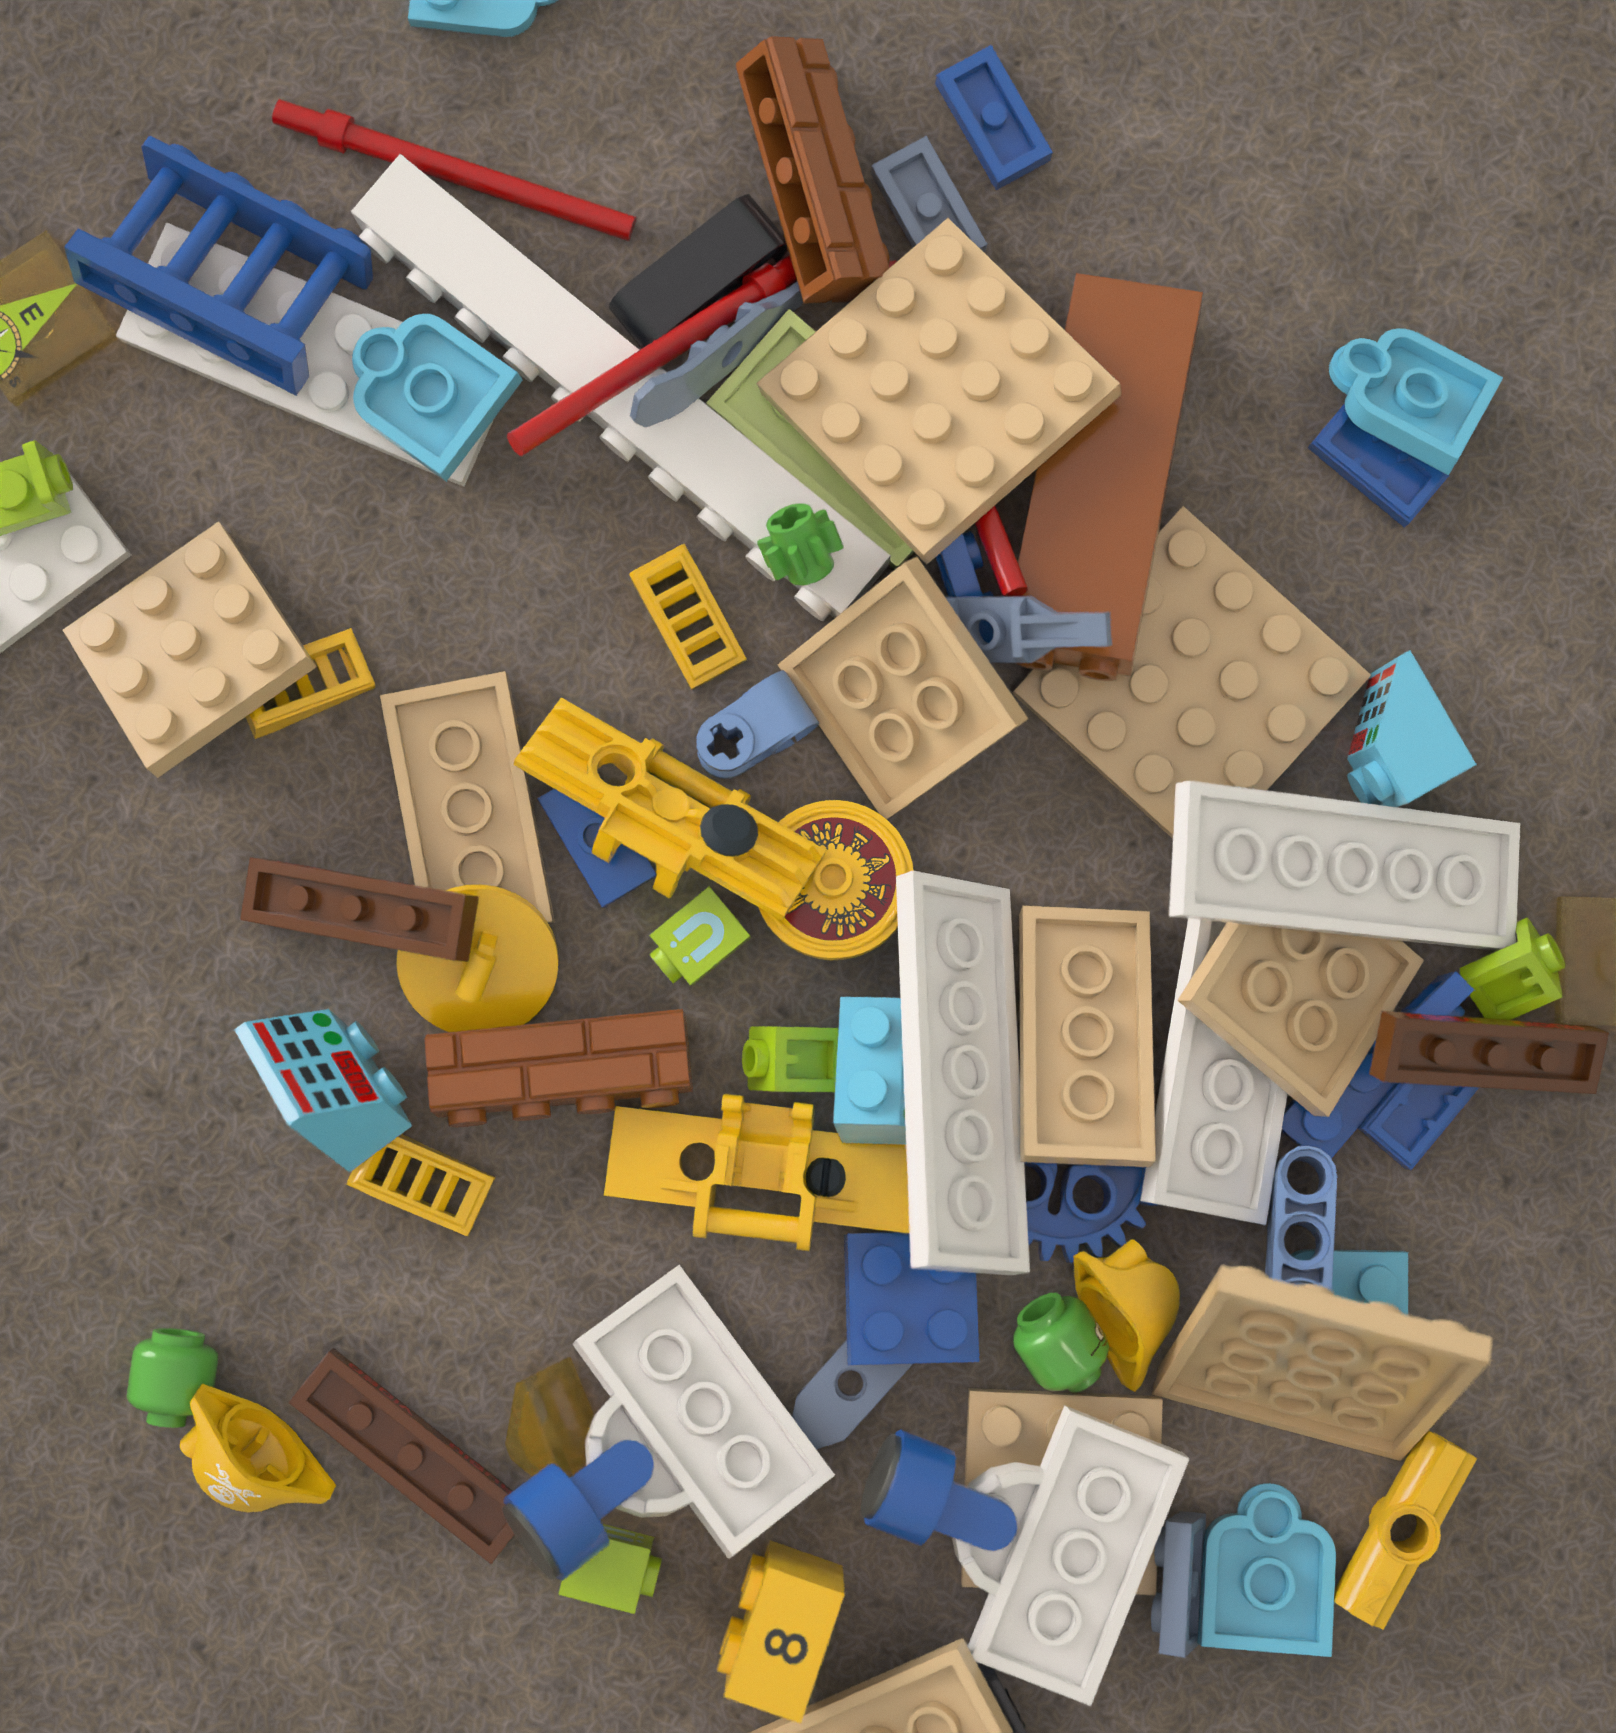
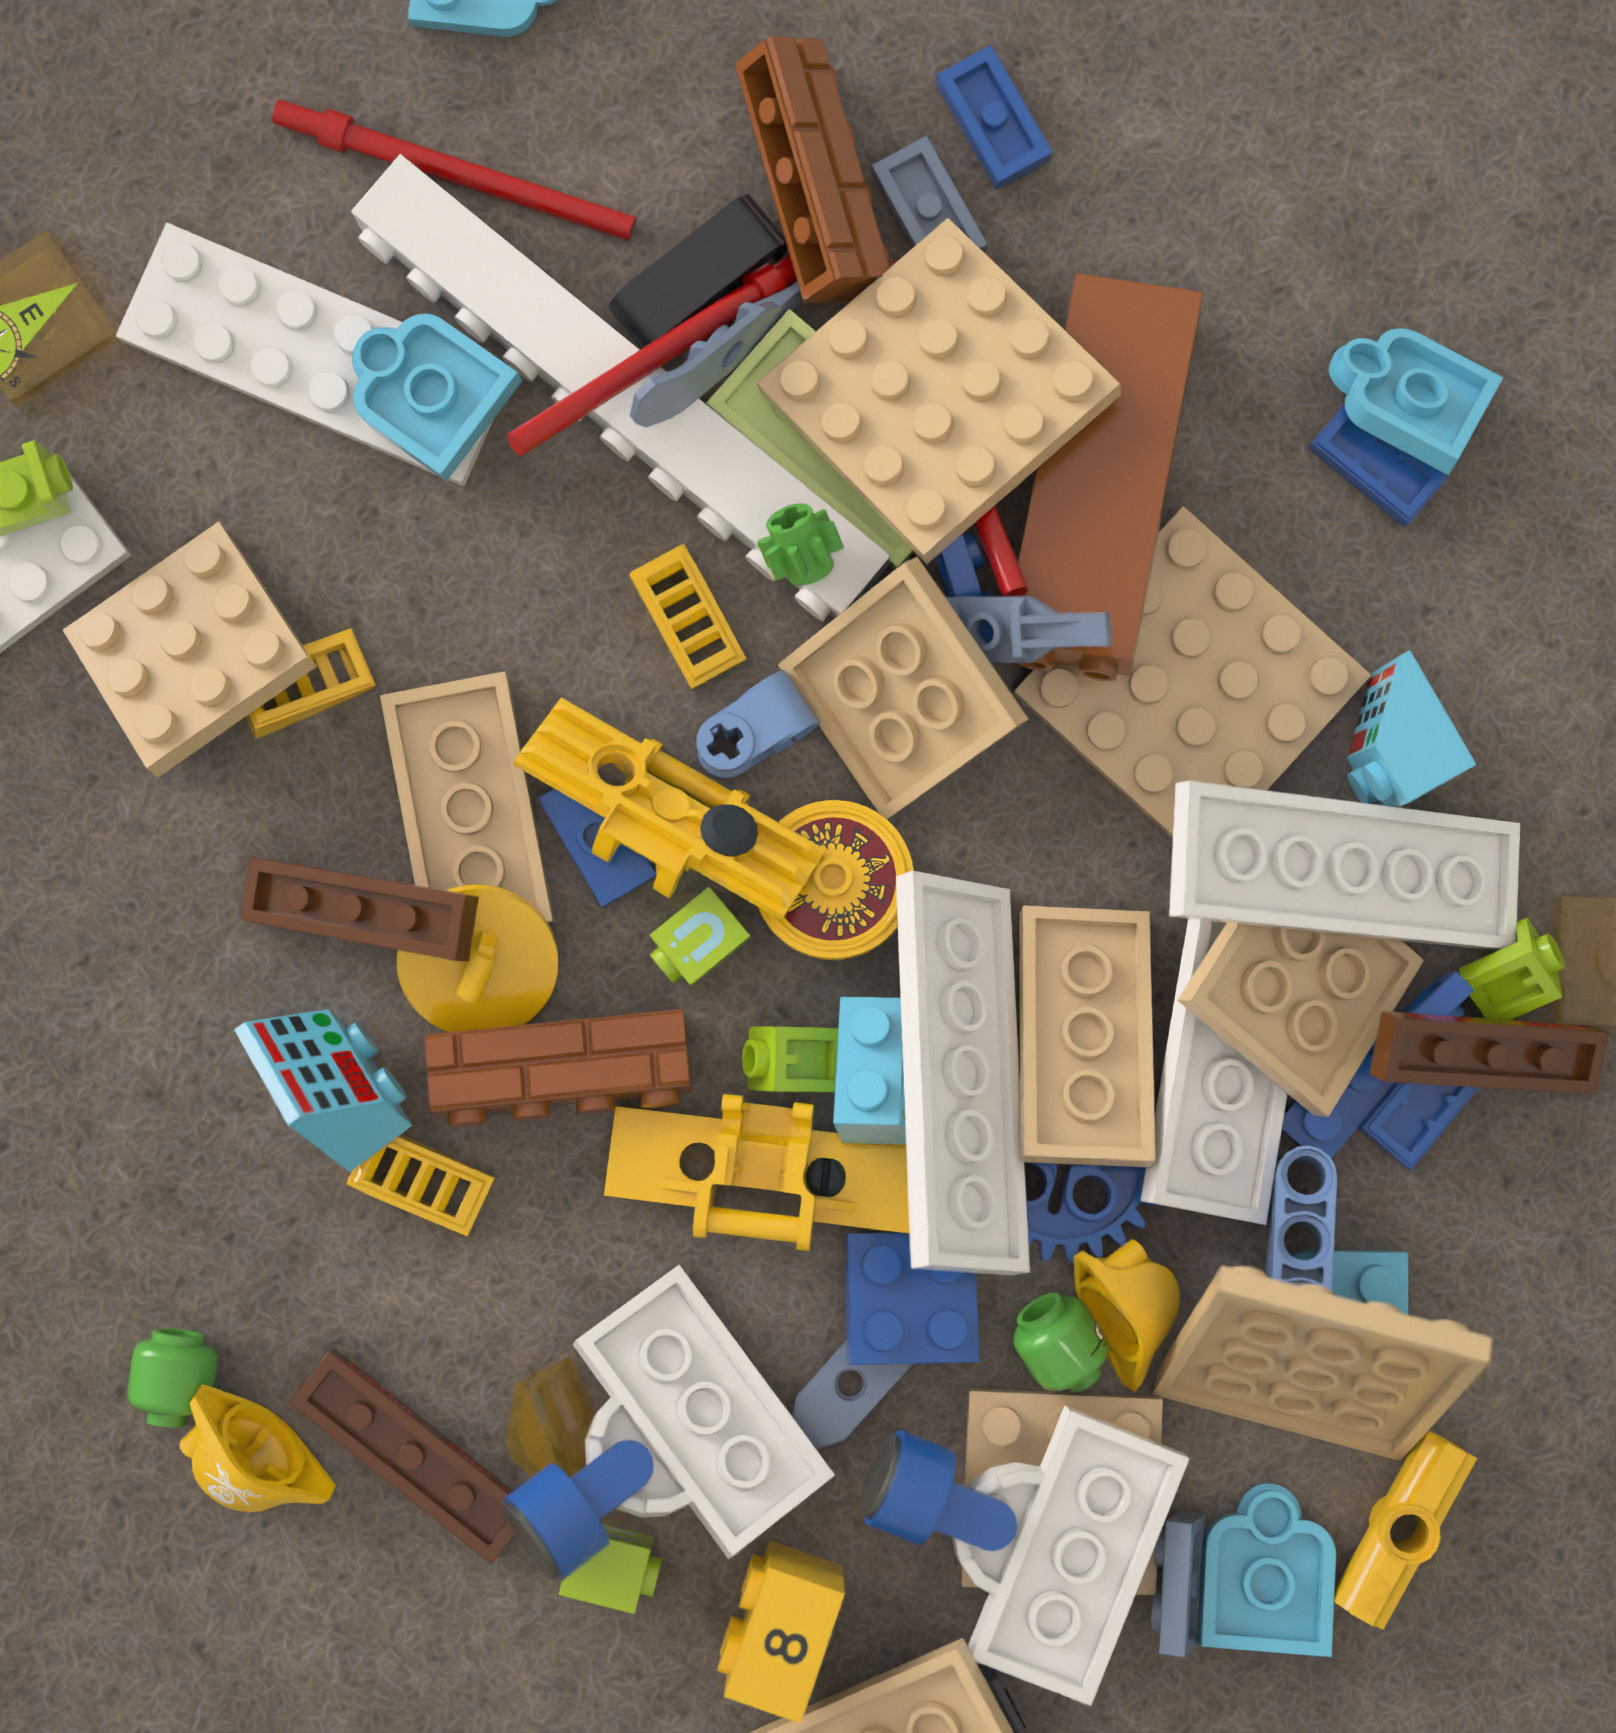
(220, 321): blue fence -> none

